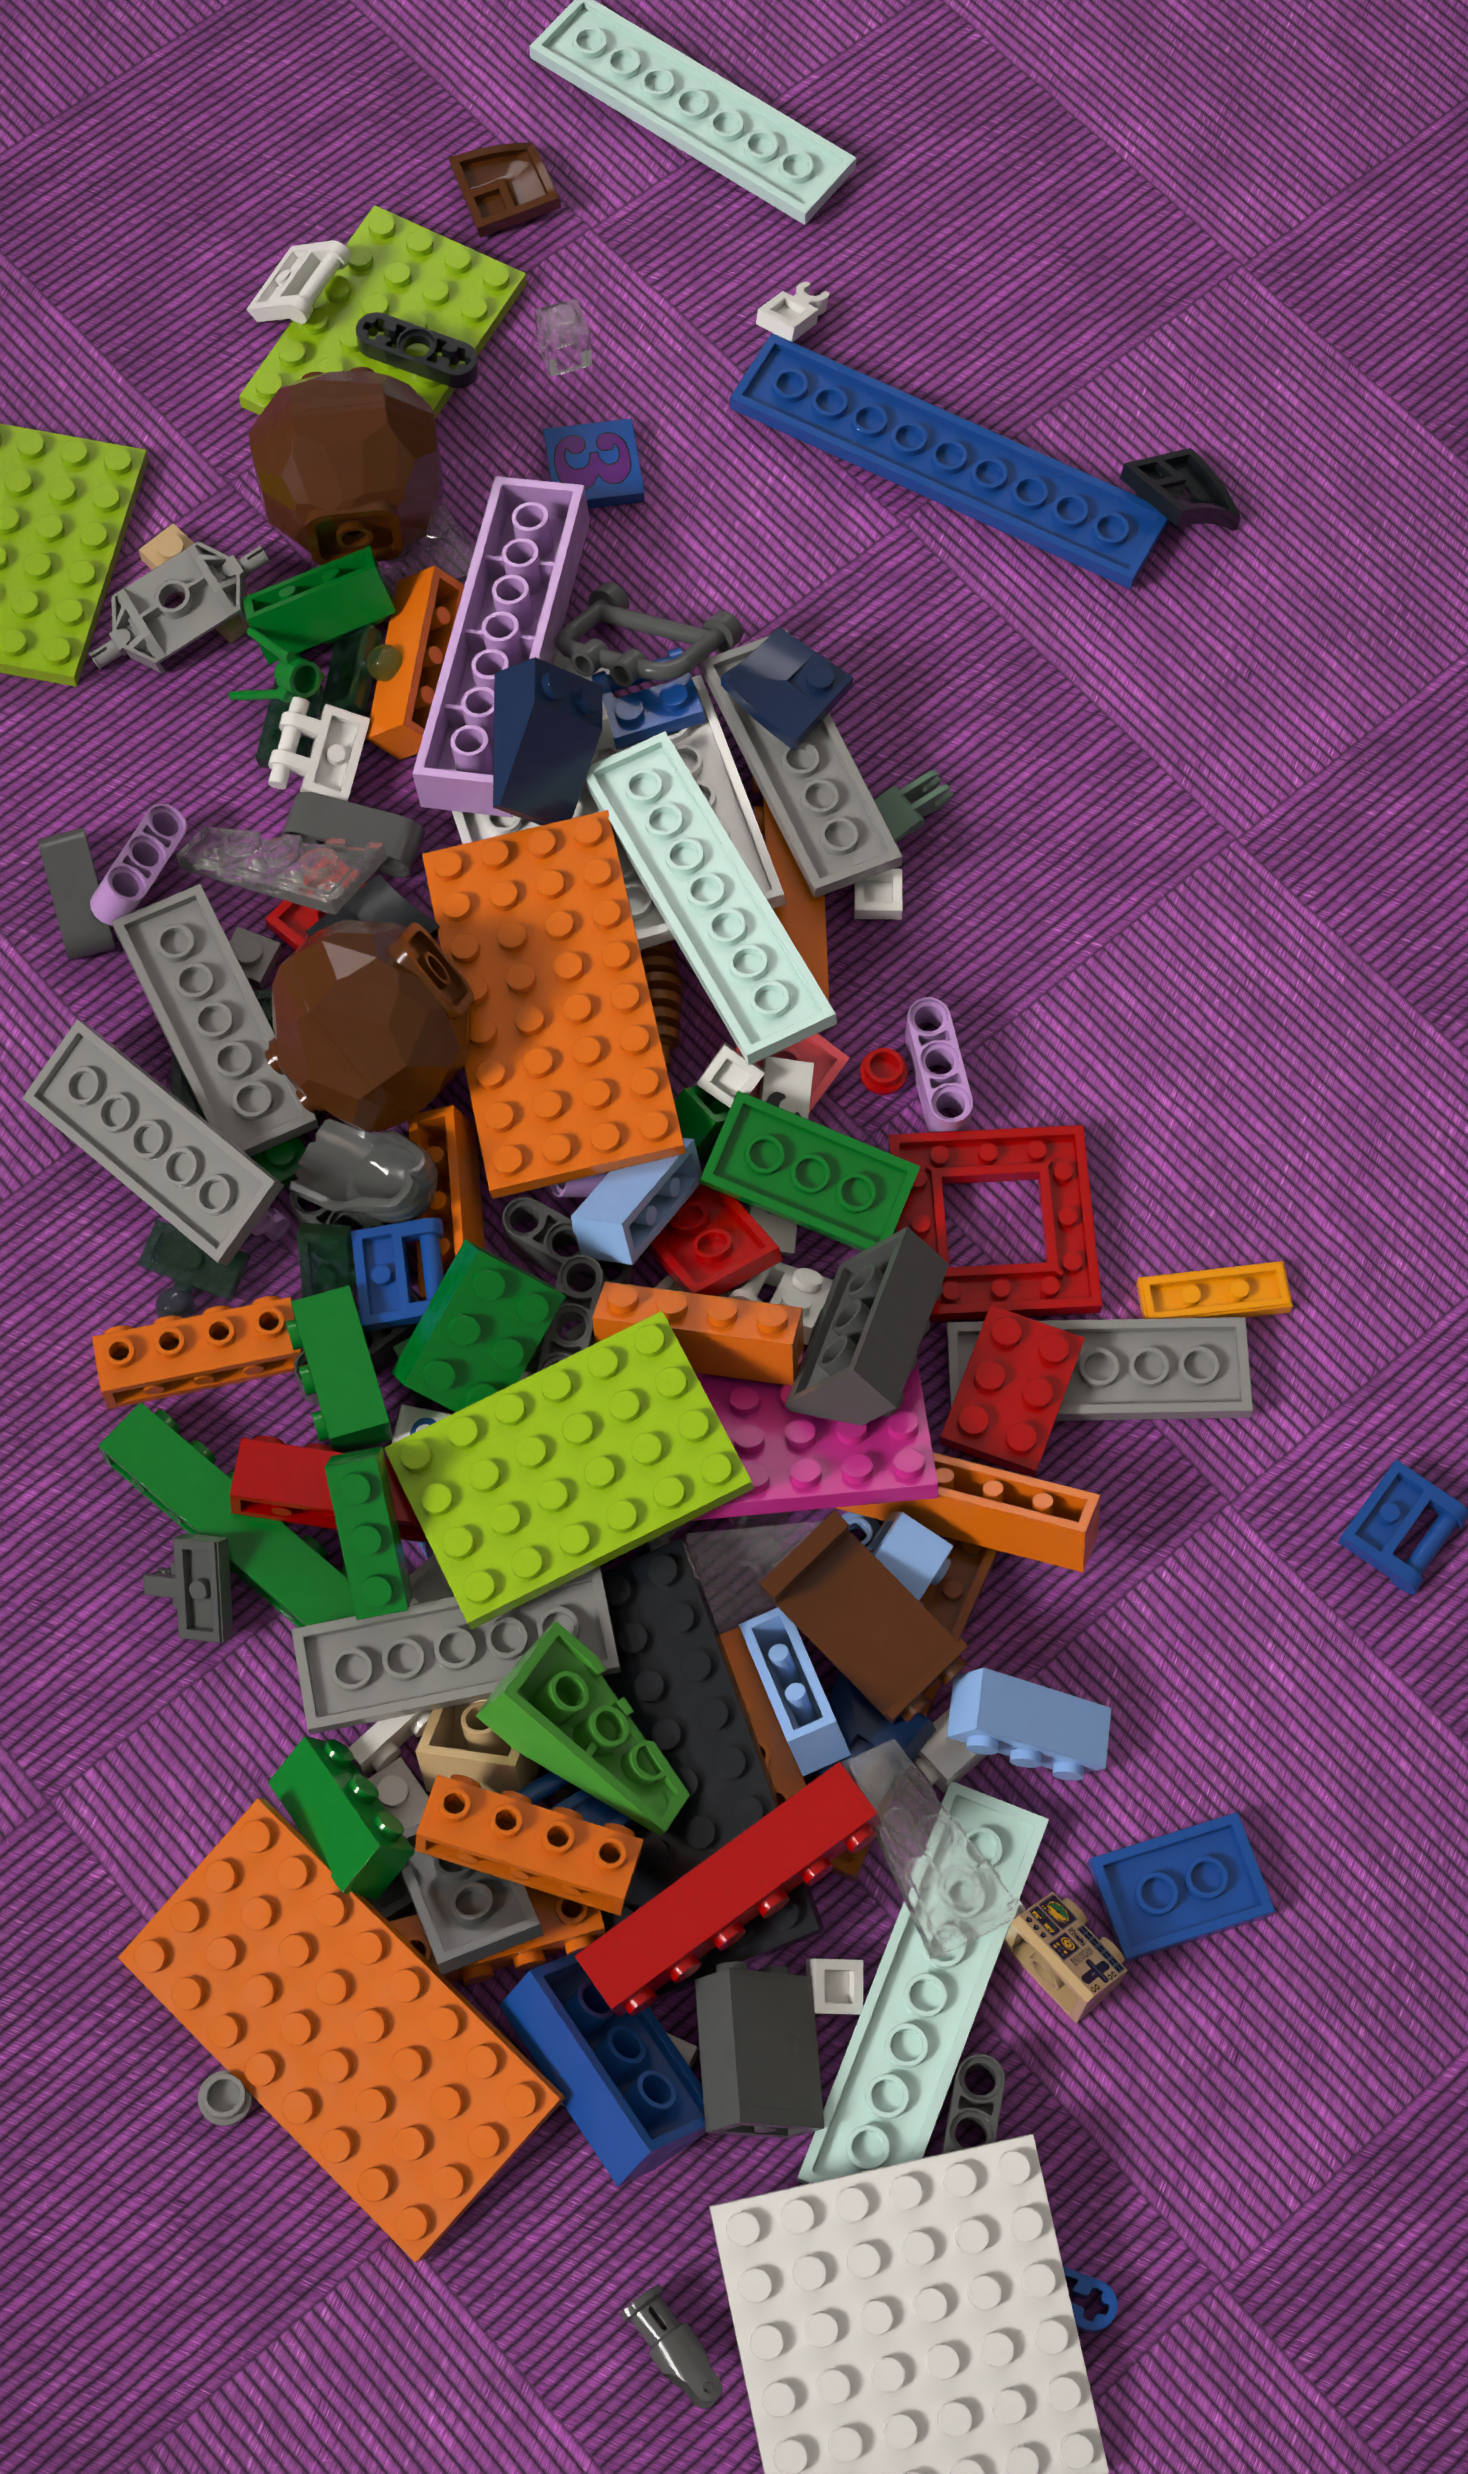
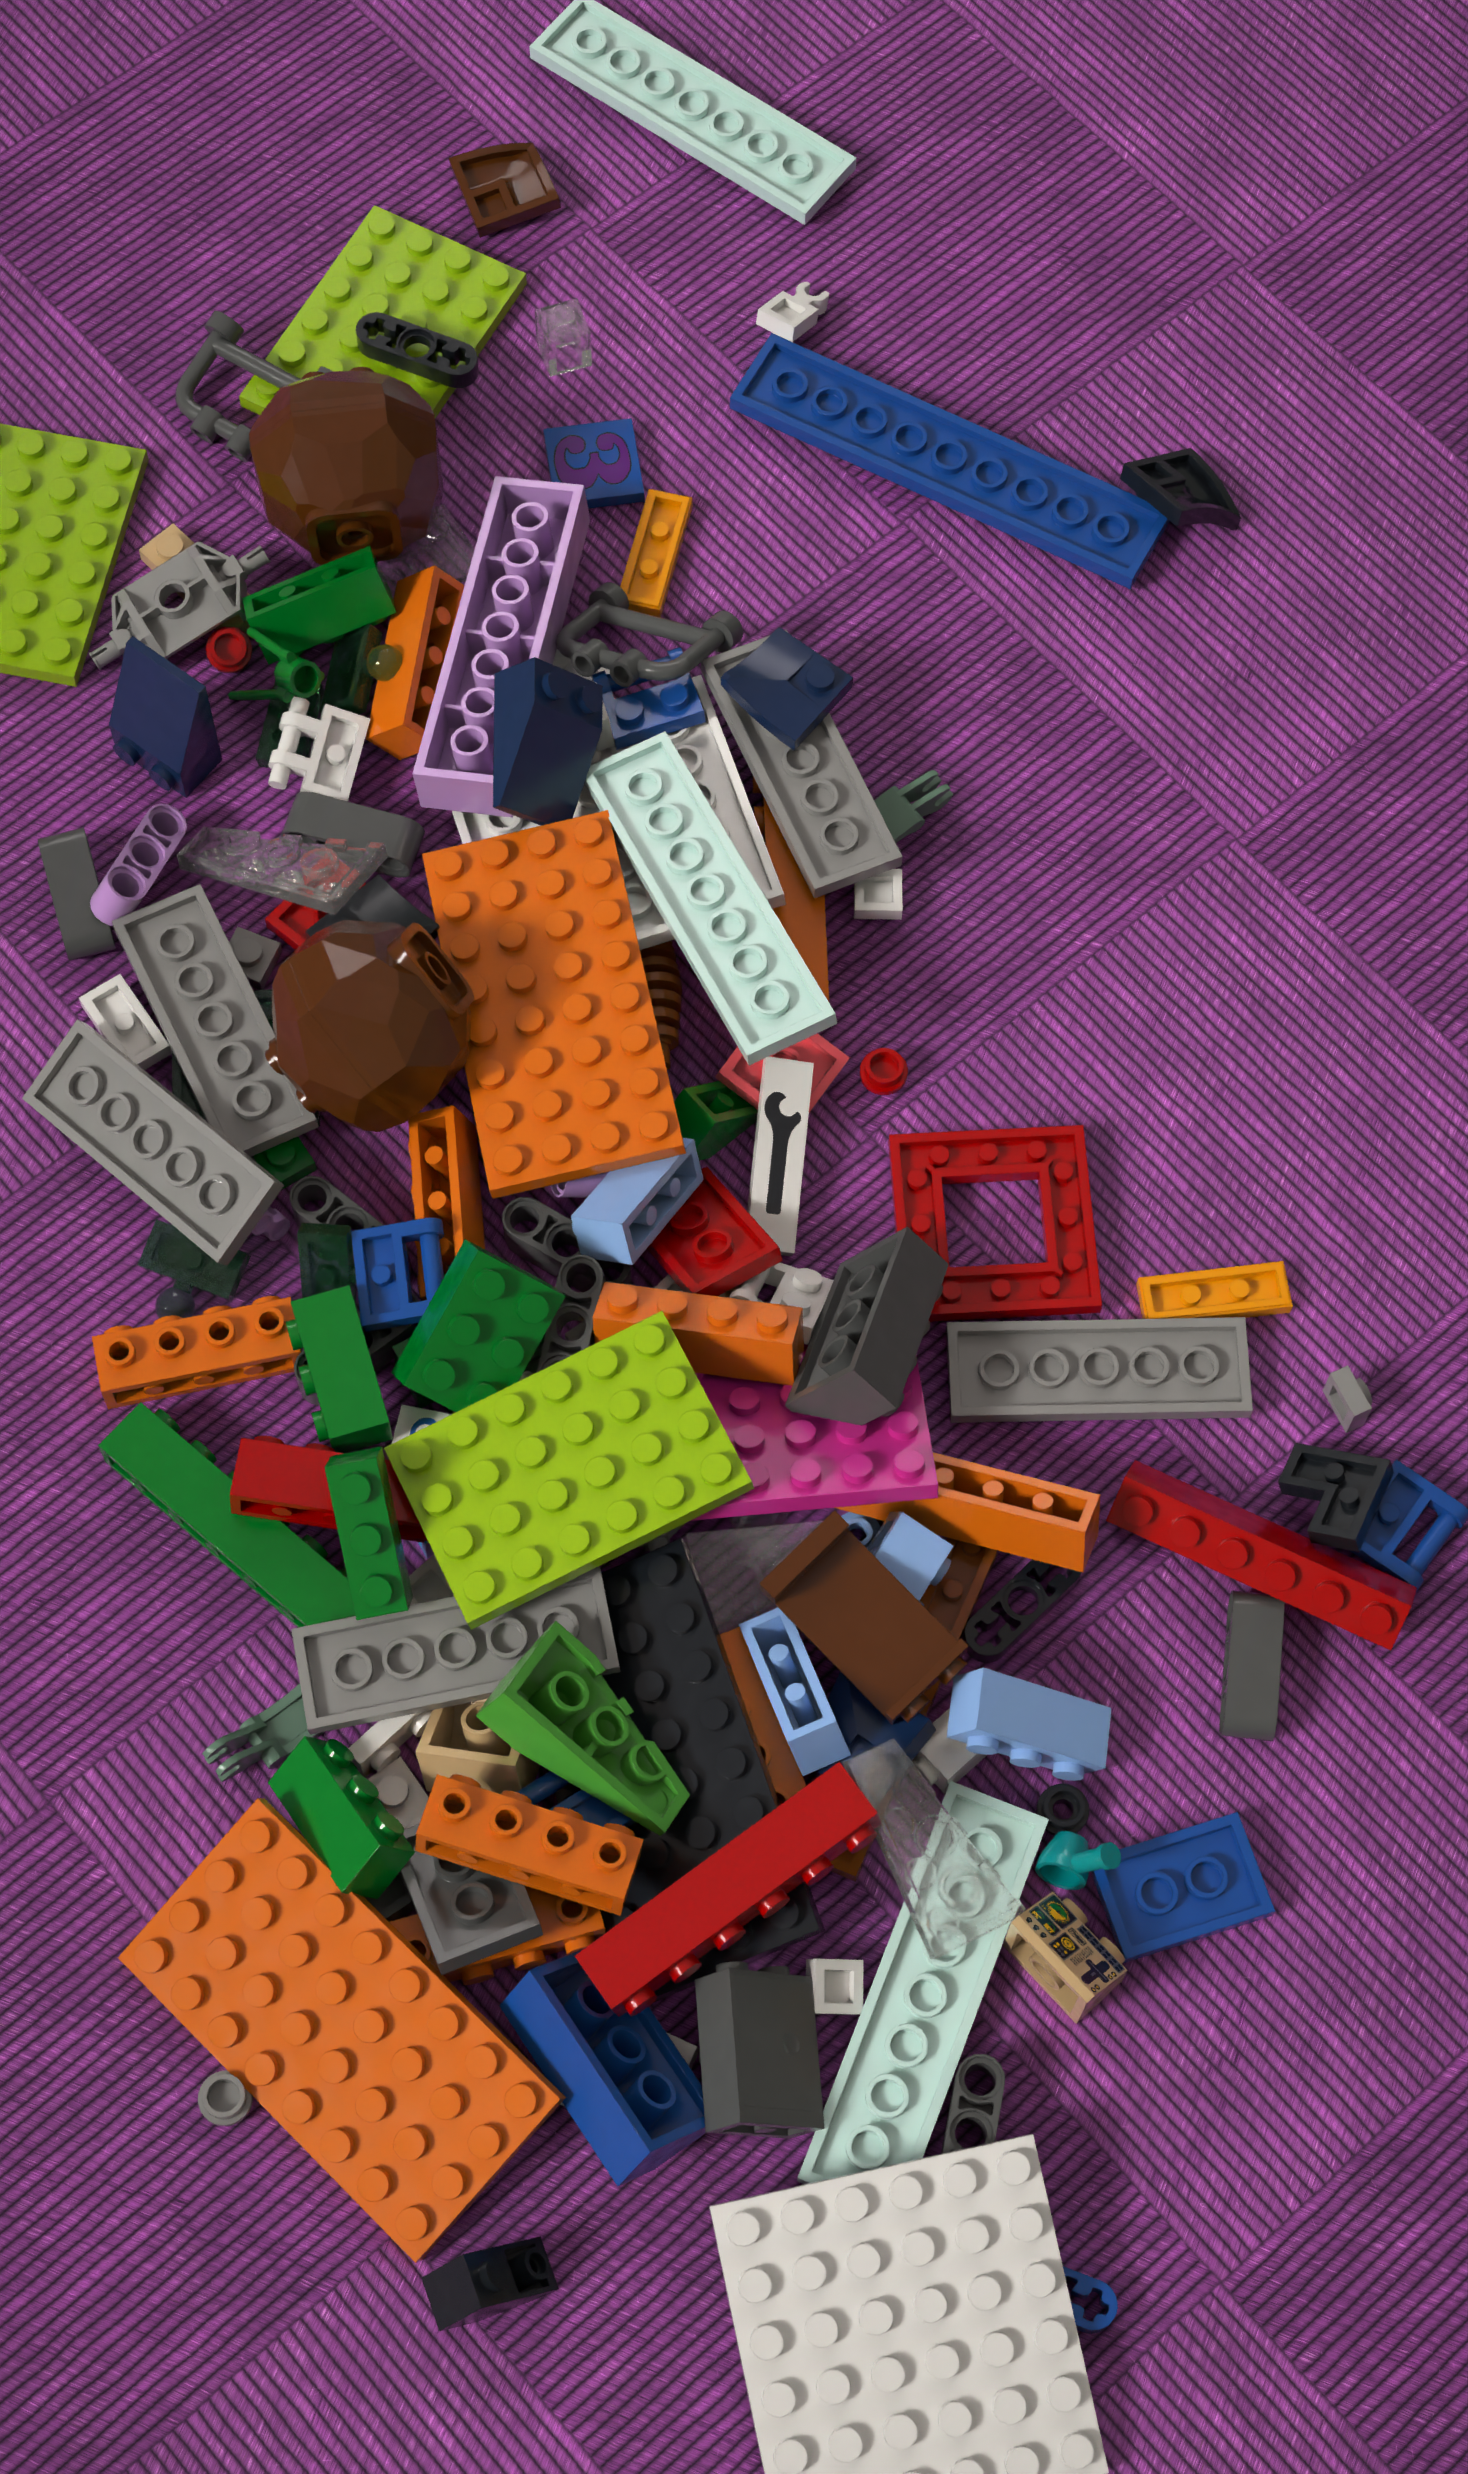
(125, 1022): none -> white plate
(163, 721): none -> dark blue slope
(198, 1587): dark grey hinge -> none
(206, 420): none -> dark grey bar
(229, 649): none -> red plate
(271, 1733): none -> sand green arm
(298, 281): white plate -> none
(366, 1173): dark grey hair -> none
(489, 2282): none -> black slope
(655, 551): none -> light orange tile
(674, 2347): dark grey piece -> none
(729, 1074): white plate -> none
(808, 1173): green plate -> none
(941, 1049): lavender beam -> none
(1006, 1638): none -> black beam
(1012, 1391): red plate -> none
(1066, 1795): none -> black plate
(1068, 1860): none -> teal bar
(1251, 1666): none -> dark grey beam
(1262, 1554): none -> red brick
(1346, 1486): none -> black plate
(1348, 1398): none -> light grey plate

